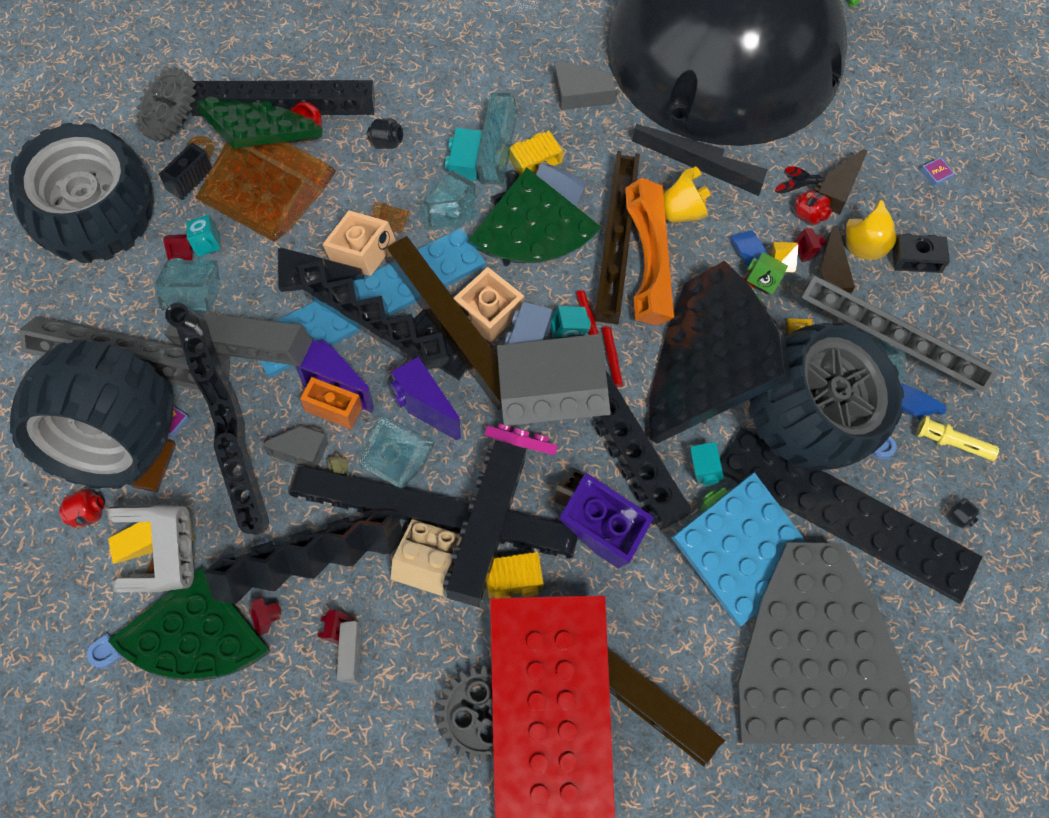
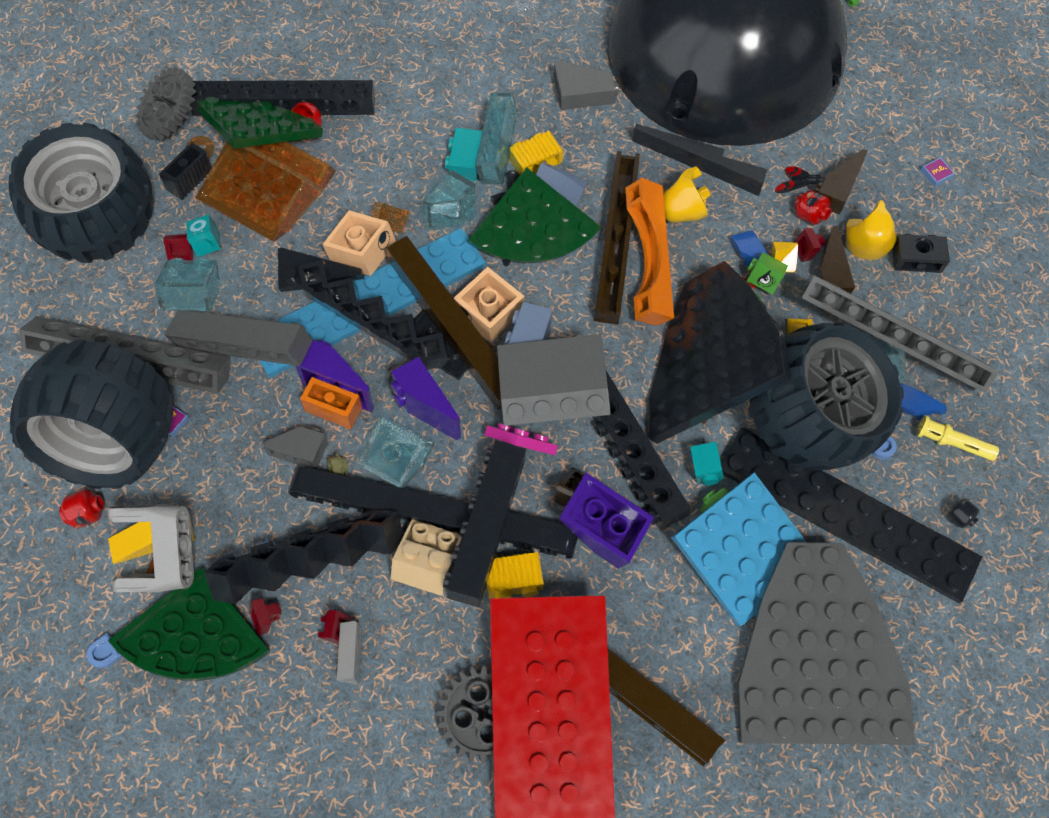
(154, 476): reddish brown tile -> none
(219, 397): black beam -> none
(385, 133): black head -> none
(569, 322): teal brick -> none
(583, 302): red piece -> none
(612, 356): red piece -> none

